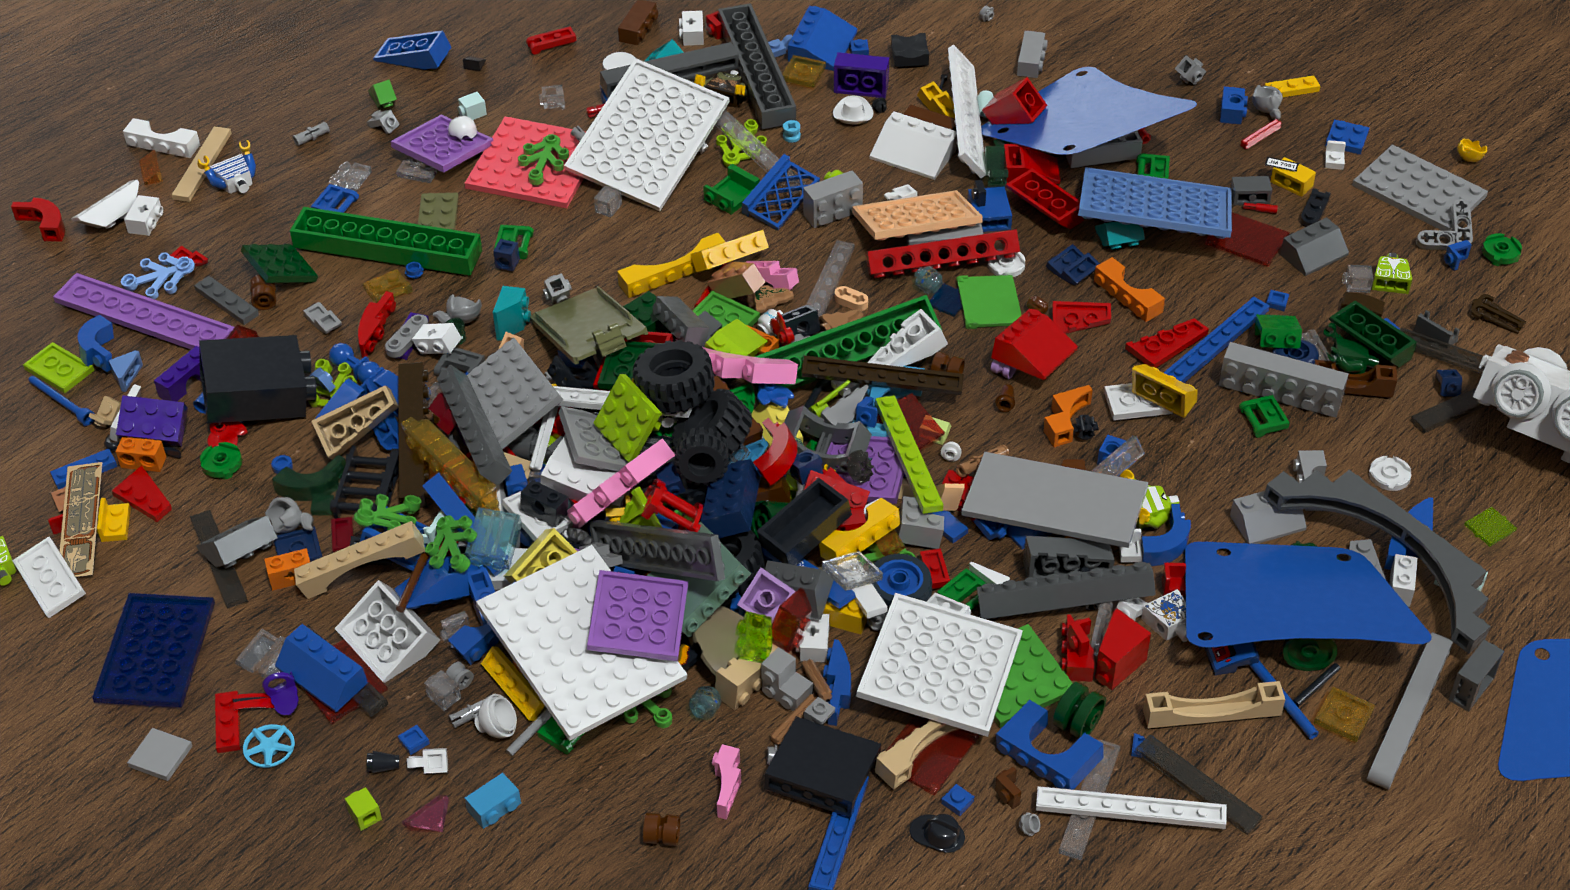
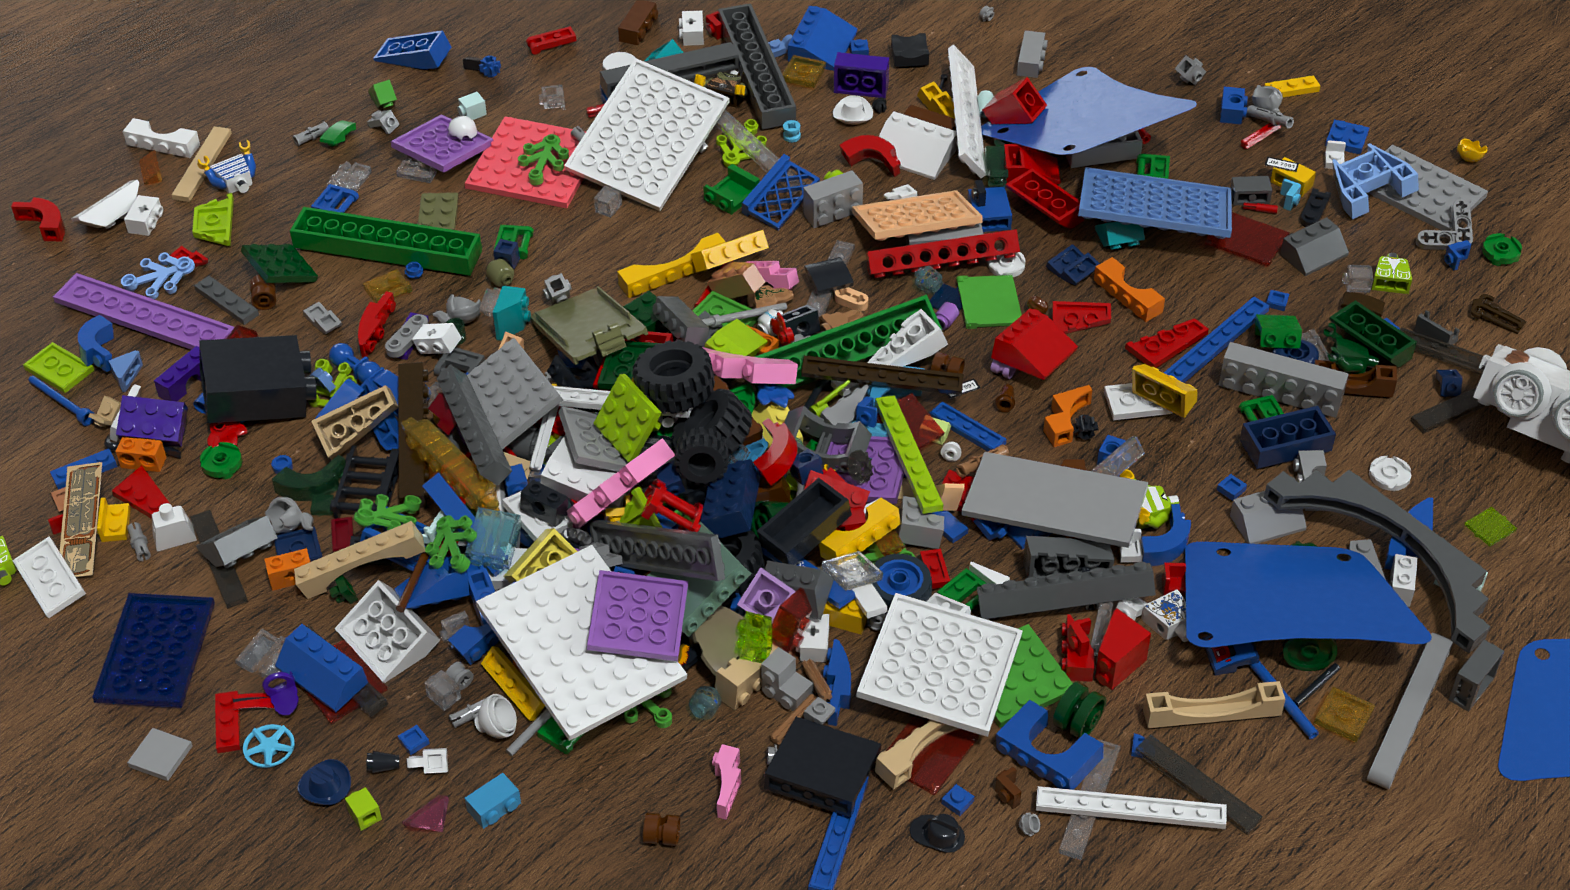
(138, 541): none -> light grey pin
(171, 527): none -> white torso
(214, 221): none -> lime wing
(325, 783): none -> dark blue hat
(337, 132): none -> green slope
(343, 590): none -> dark green tile
(489, 301): none -> clear brick
(490, 66): none -> blue gear
(500, 272): none -> olive head
(717, 320): none -> light grey bar
(829, 275): none -> black slope
(871, 146): none -> red arch
(947, 314): none -> medium lavender brick
(968, 386): none -> sticker
(968, 427): none -> blue tile
(1231, 487): none -> blue plate
(1275, 118): none -> light grey pin
(1283, 435): none -> dark blue brick
(1292, 192): none -> medium azure bracket
(1368, 173): none -> light blue wedge

